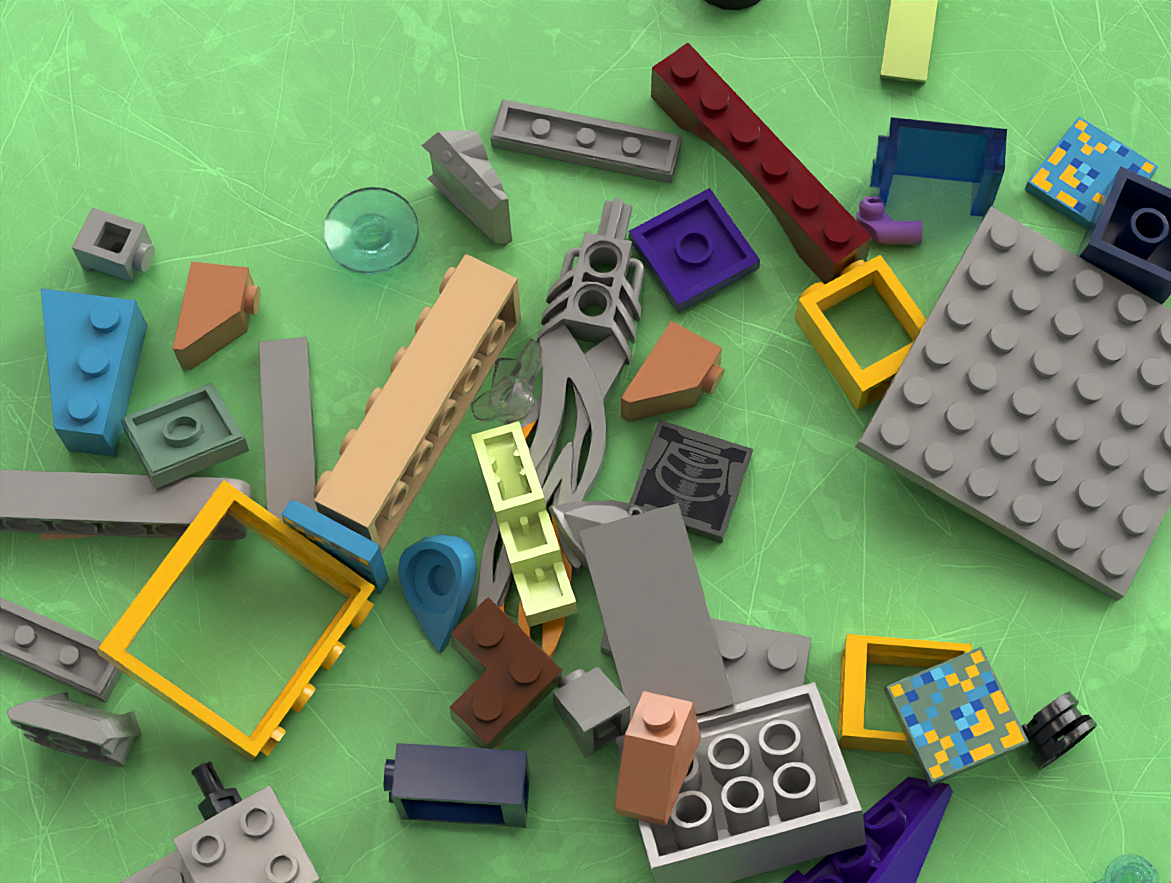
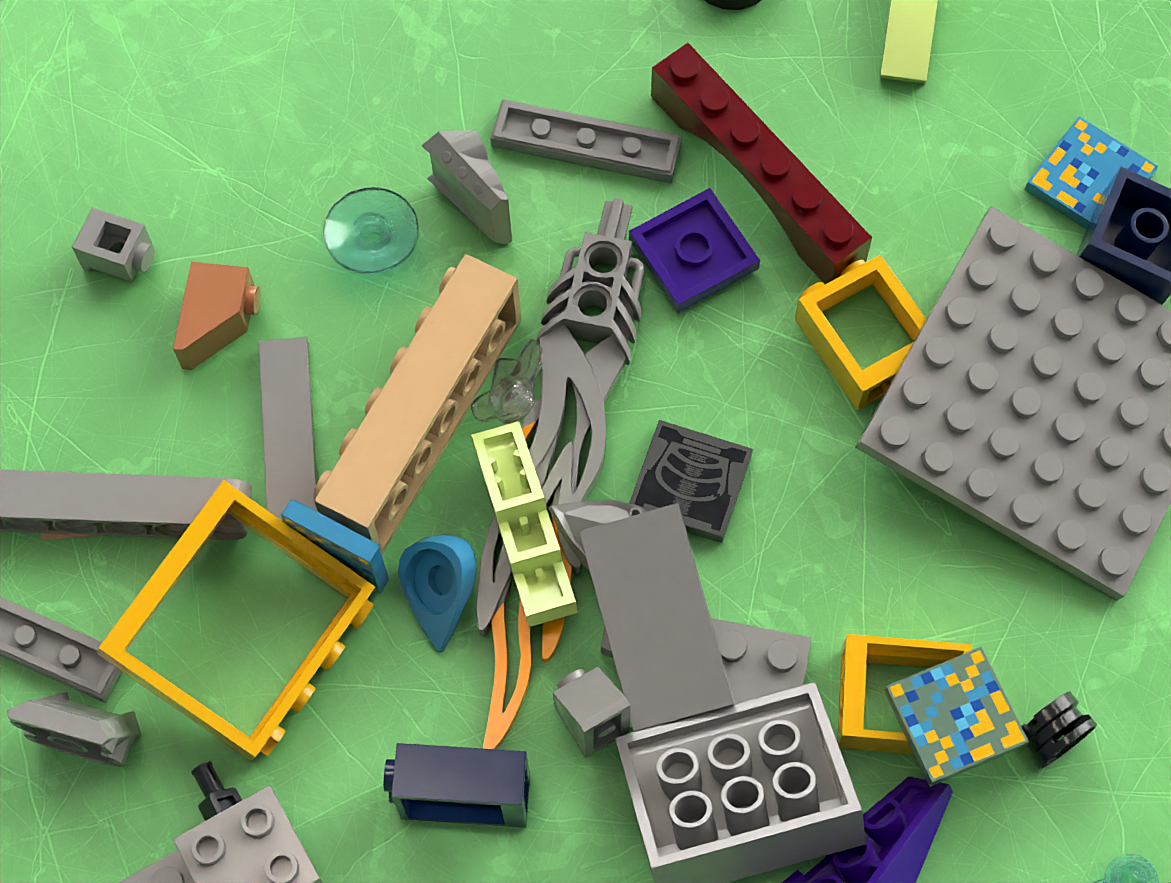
(91, 366): dark azure wedge -> none
(184, 435): sand green tile -> none
(512, 672): reddish brown brick -> none
(656, 757): nougat slope -> none
(673, 375): nougat slope -> none
(883, 228): medium lavender arm -> none
(943, 153): panel -> none

